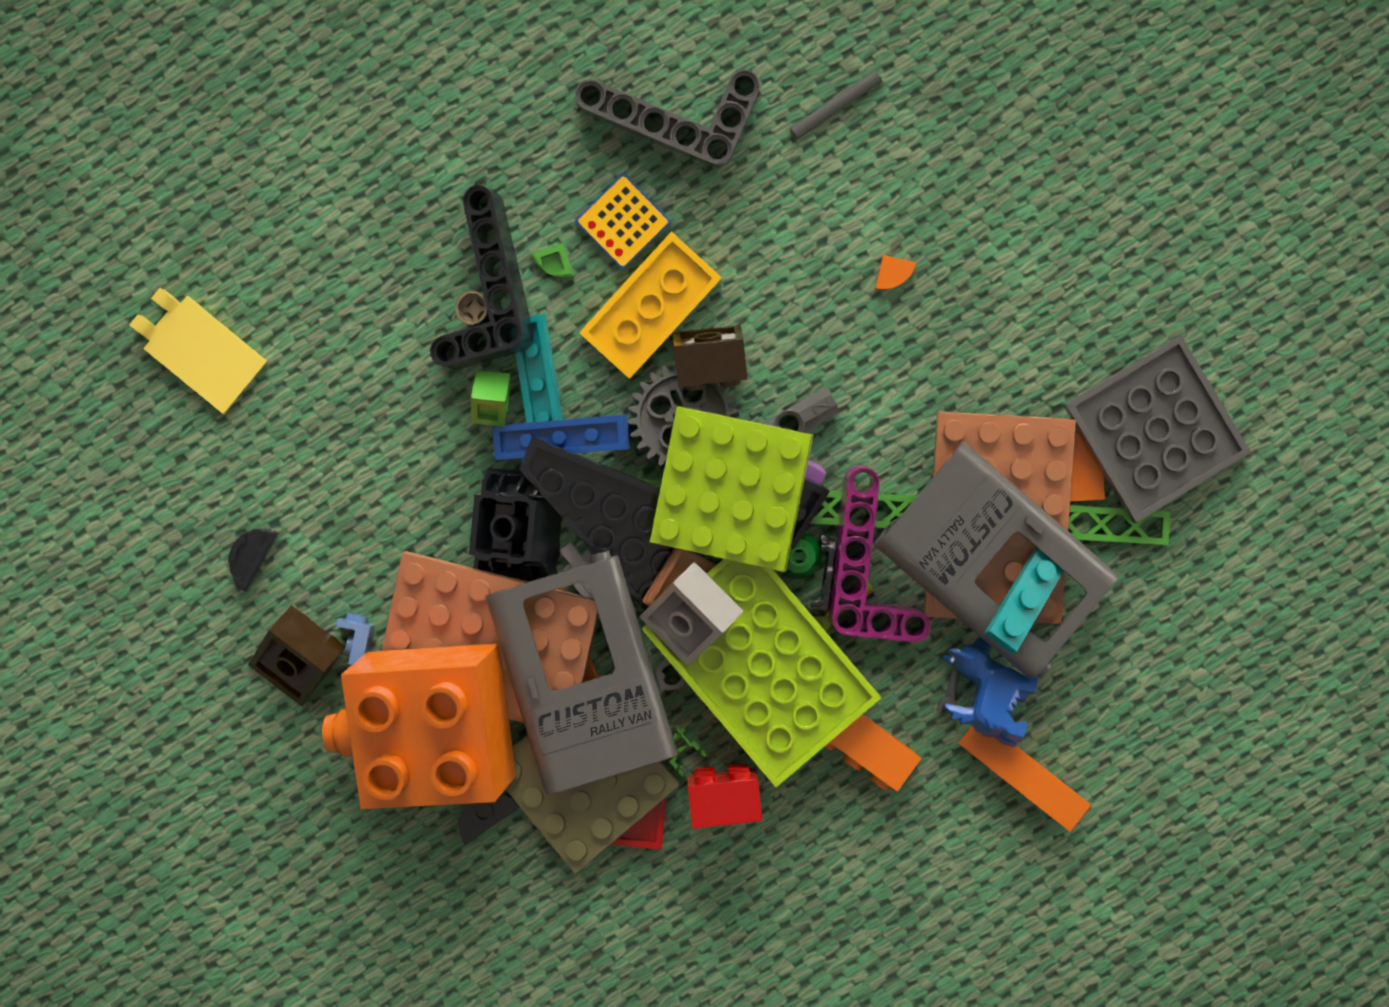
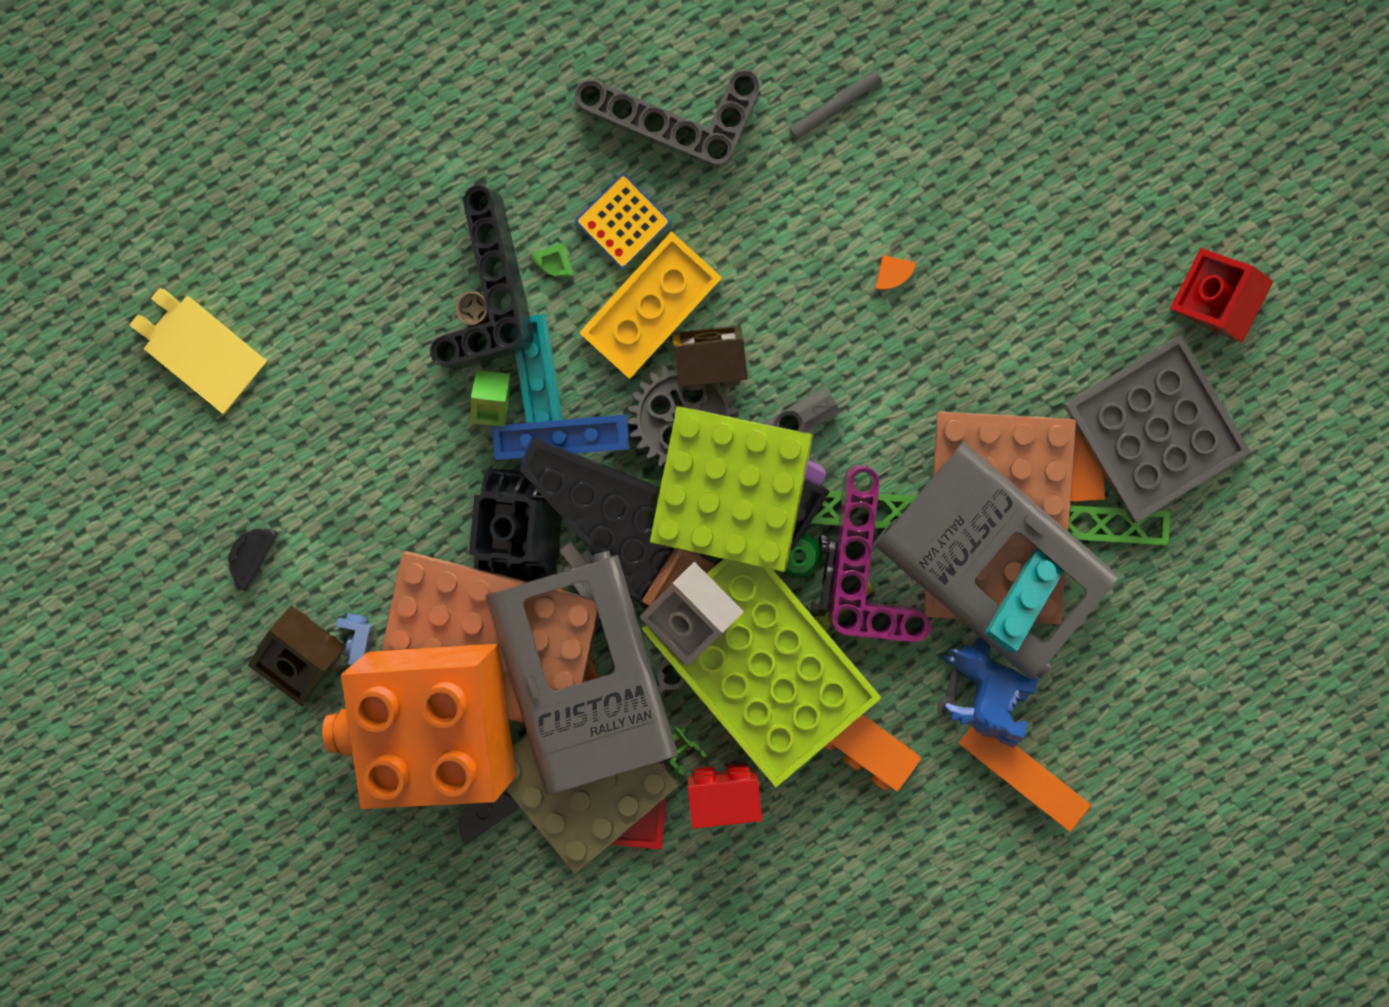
(1222, 294): none -> red slope

